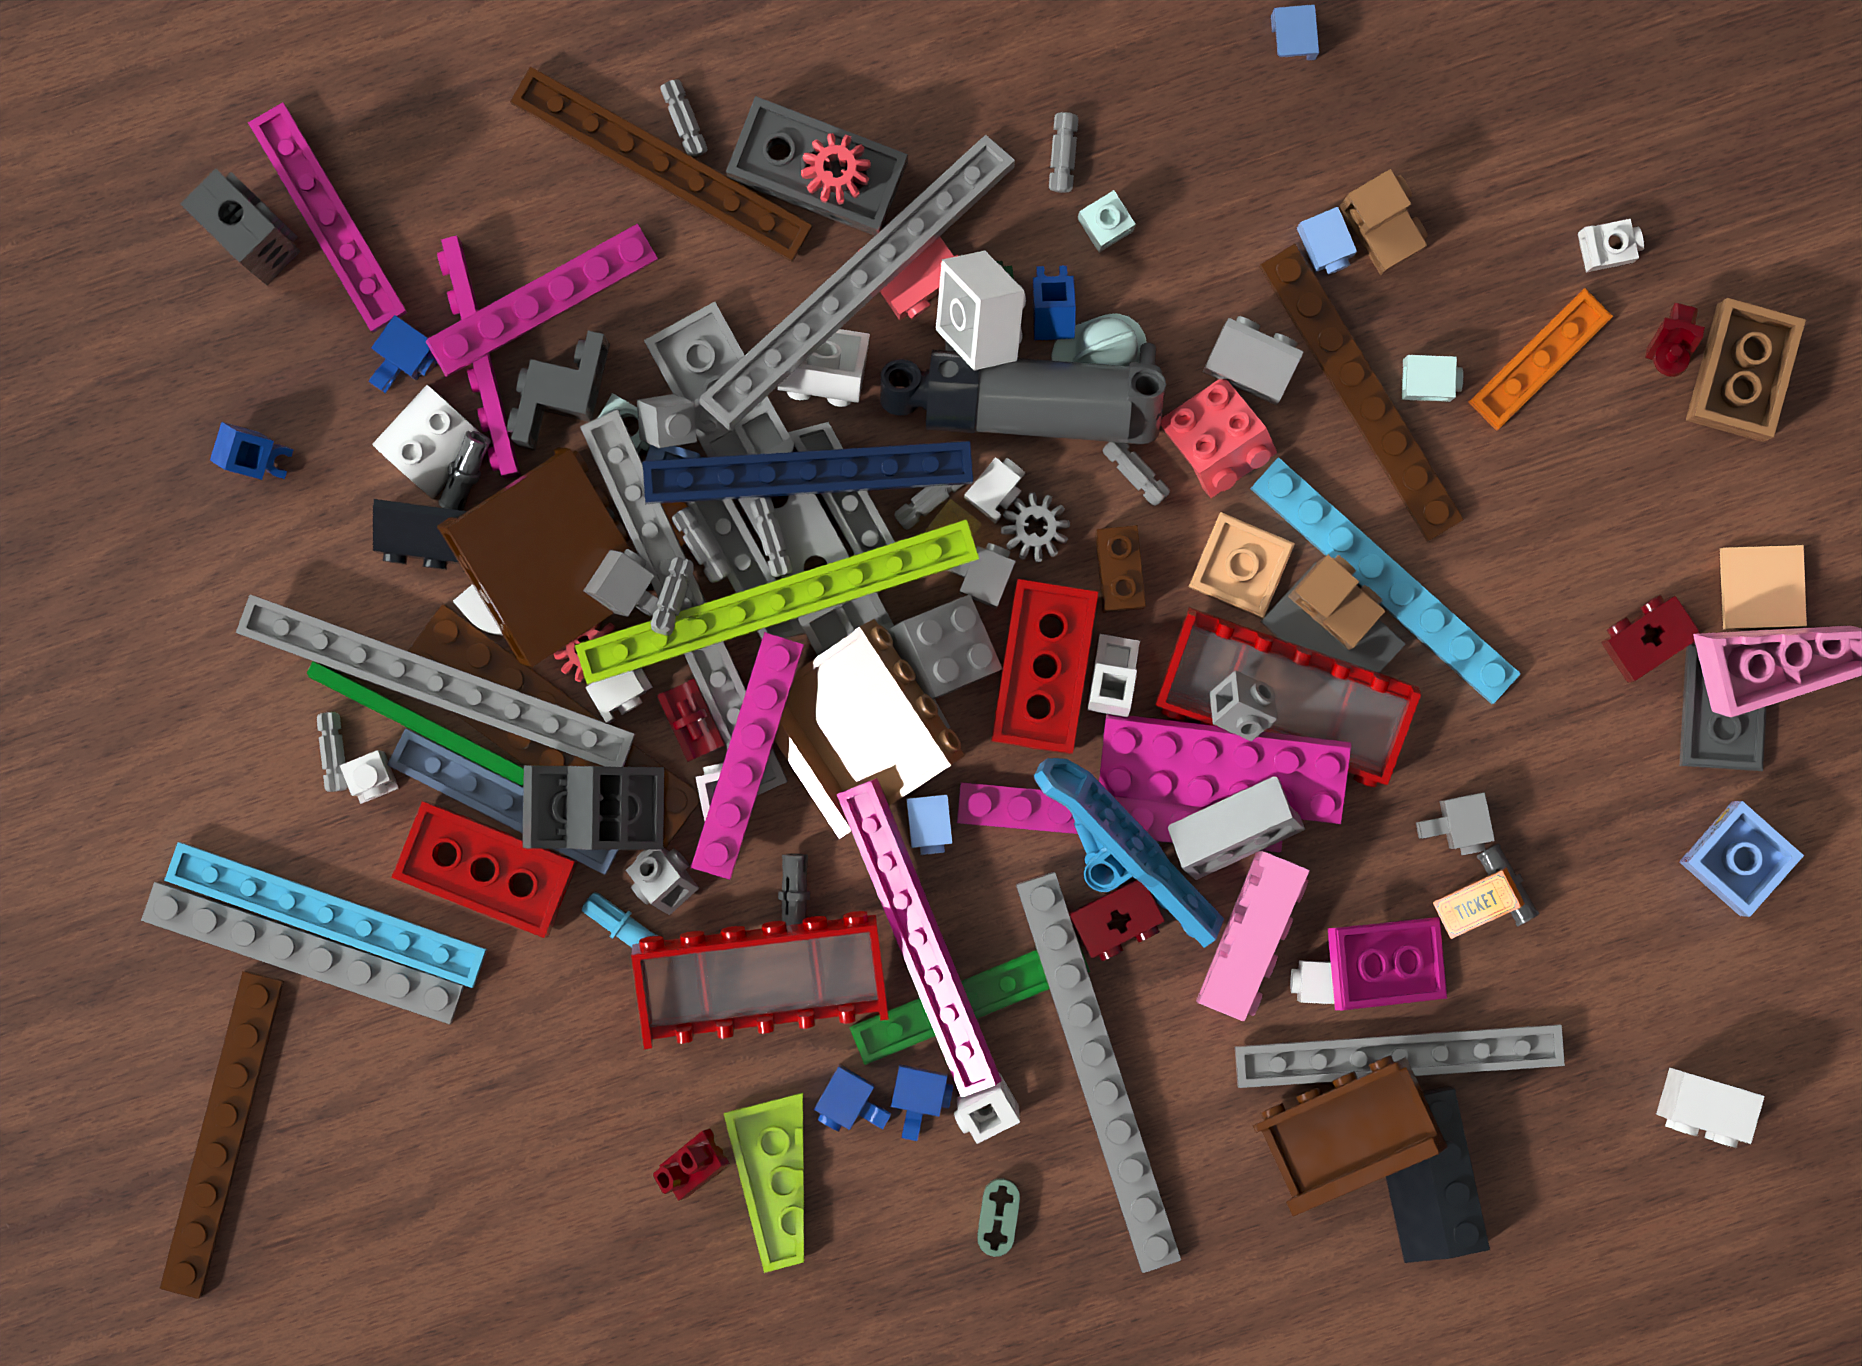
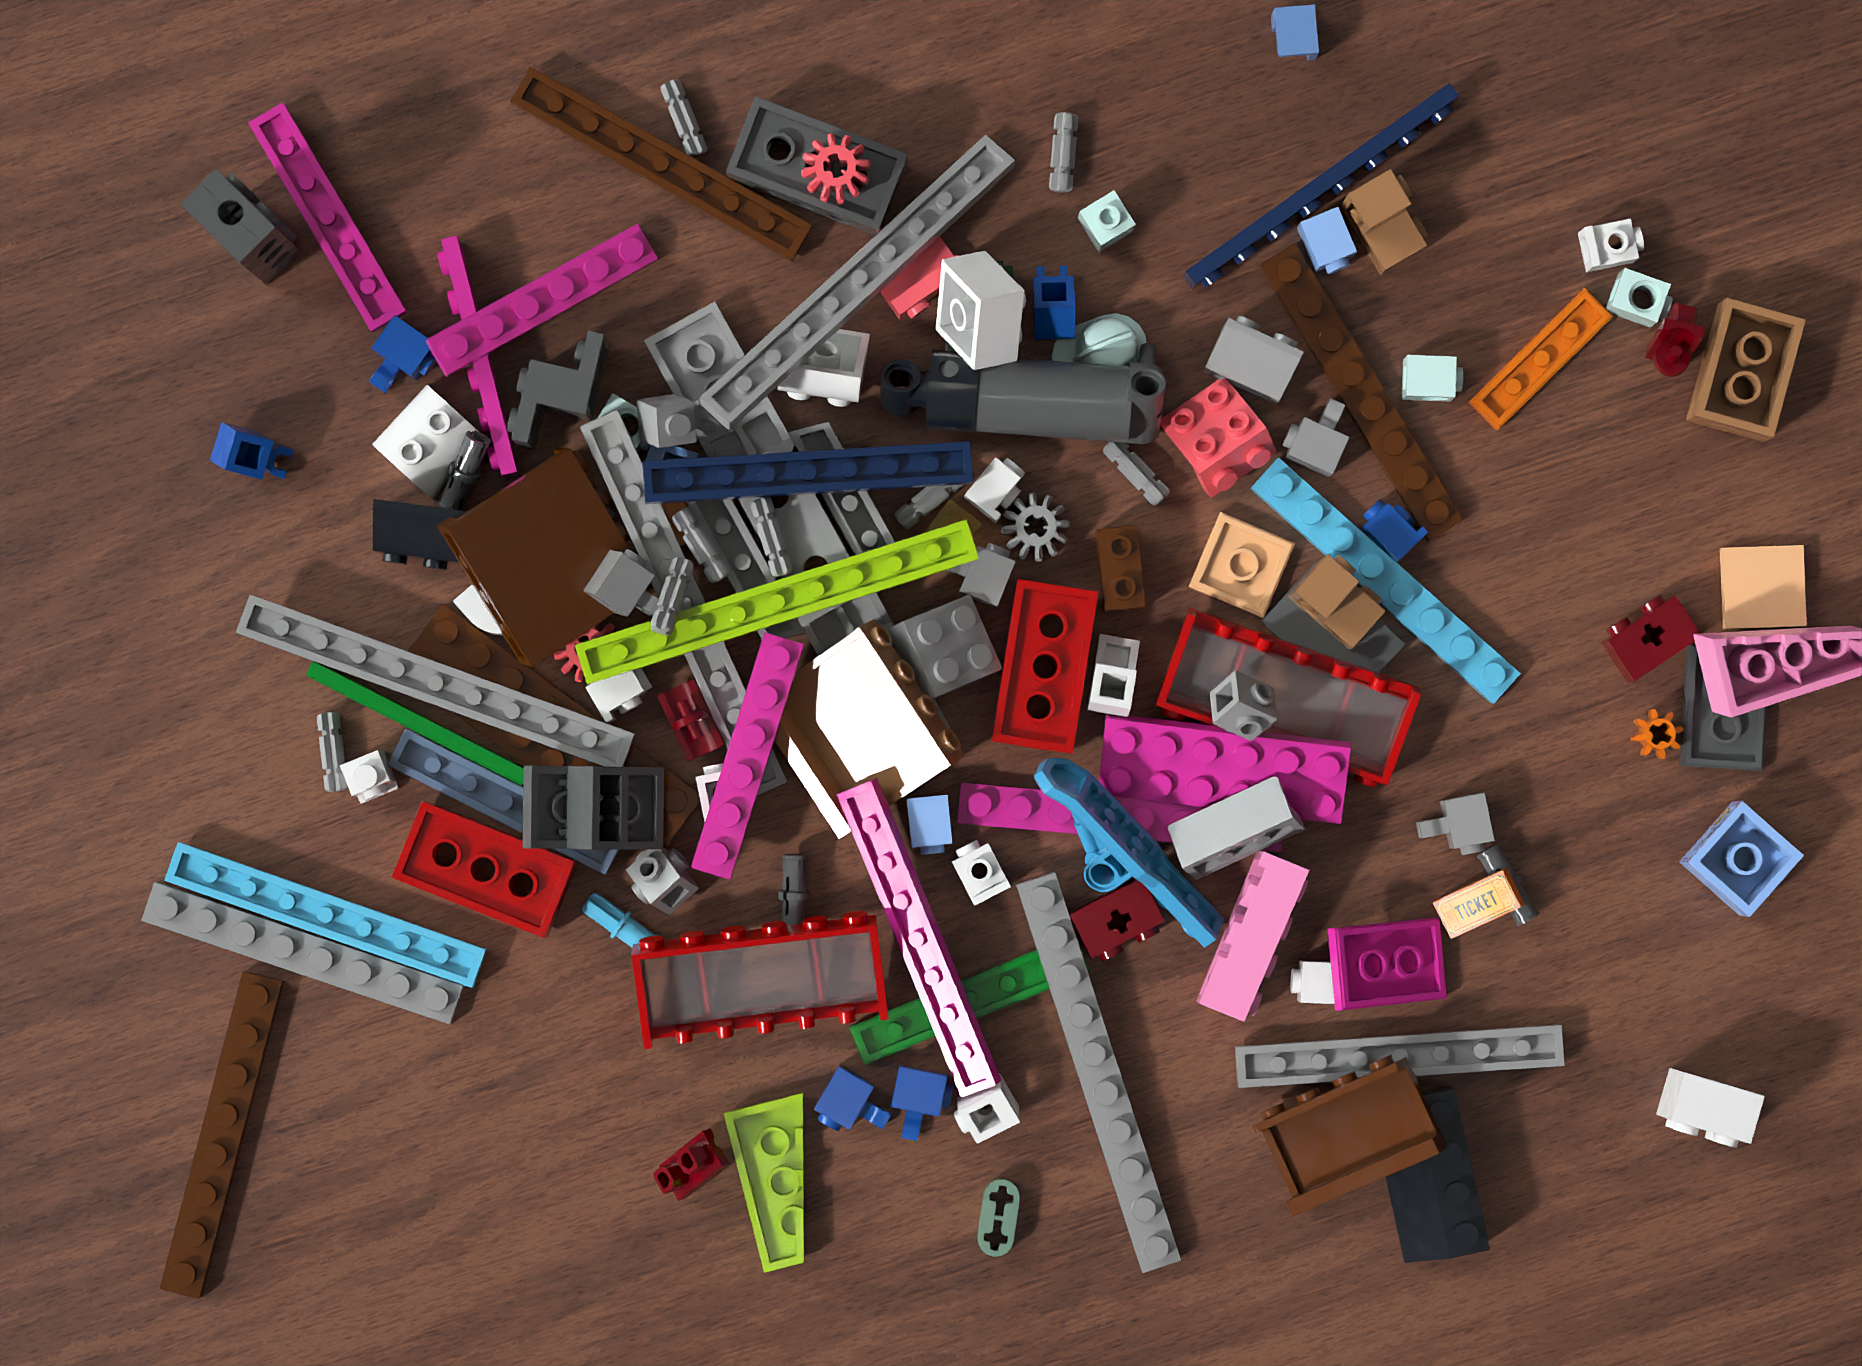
(986, 887): none -> white brick
(1317, 444): none -> light grey brick
(1335, 178): none -> dark blue plate
(1391, 529): none -> blue brick
(1621, 302): none -> light aqua brick
(1645, 736): none -> orange gear

